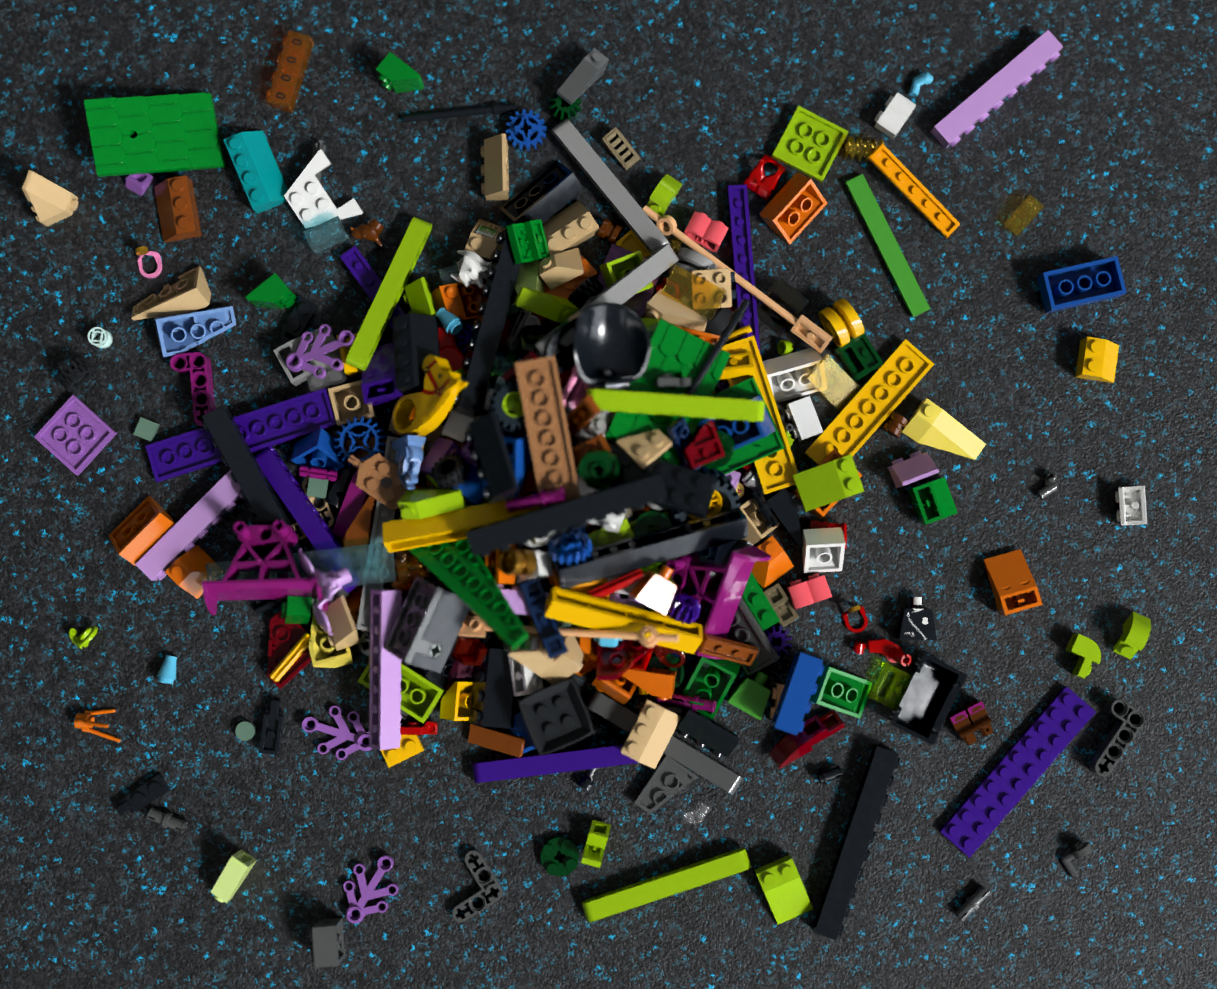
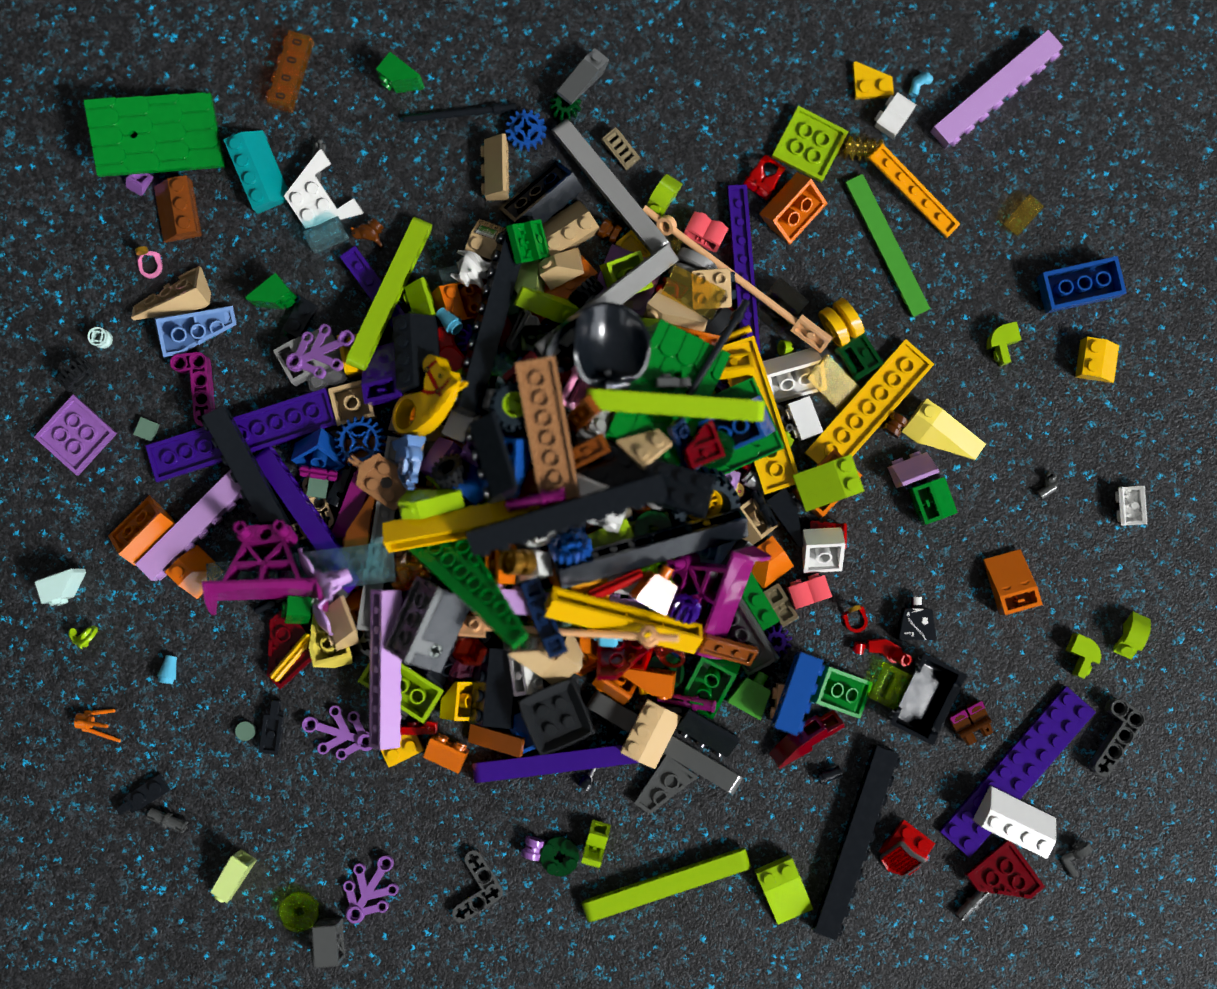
(48, 199): tan wedge -> none
(60, 587): none -> light aqua slope
(306, 920): none -> clear neon green plate
(446, 753): none -> orange slope
(532, 848): none -> medium lavender wheel
(589, 474): dark green plate -> none
(696, 816): clear arm -> none
(871, 83): none -> yellow wing
(905, 850): none -> red piece
(1000, 338): none -> lime brick
(1005, 873): none -> dark red plate
(1017, 822): none -> white slope

